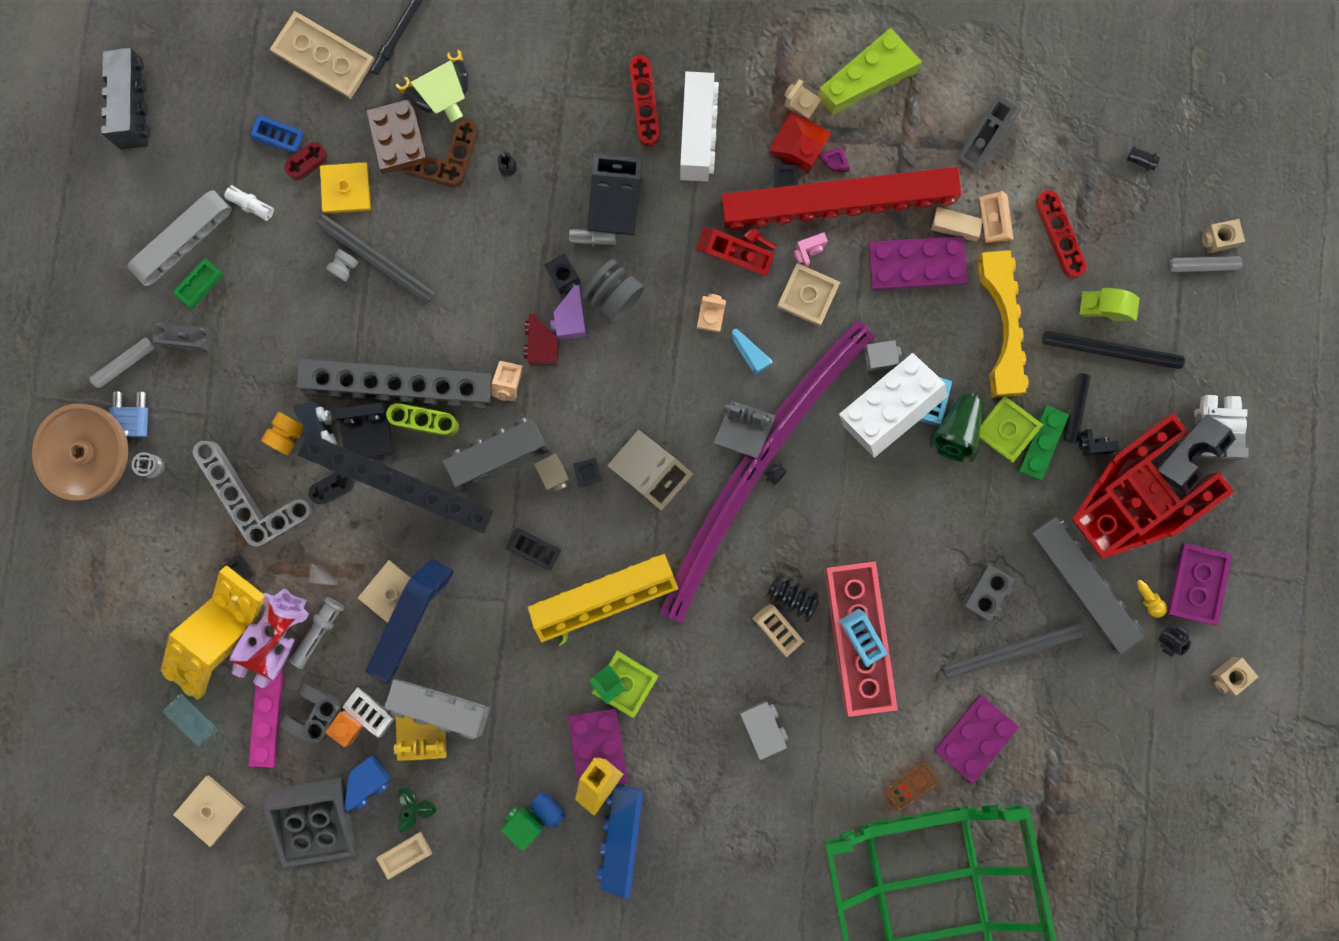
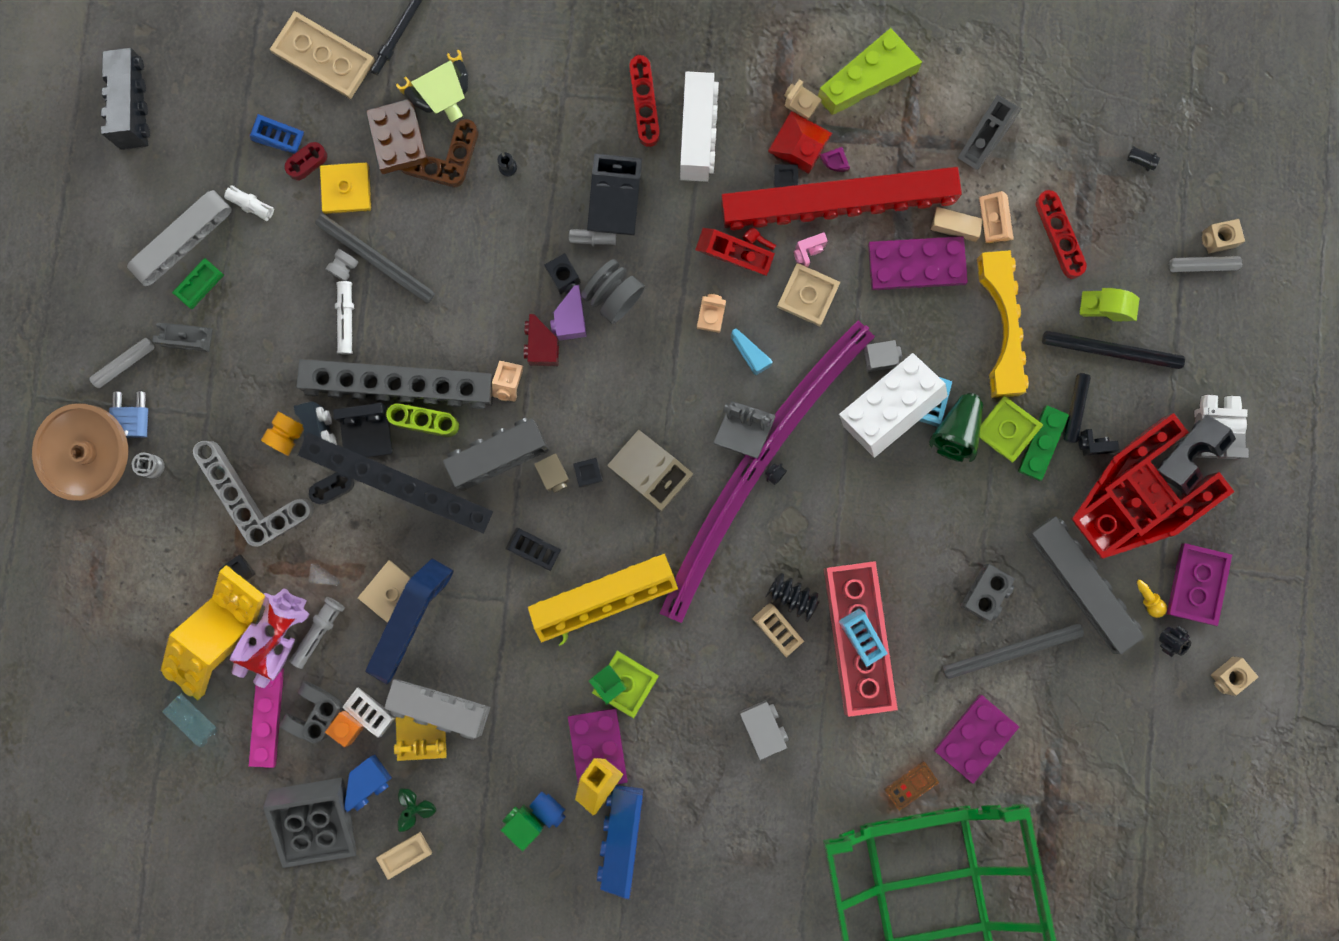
(209, 811): tan plate -> none
(344, 317): none -> white pin

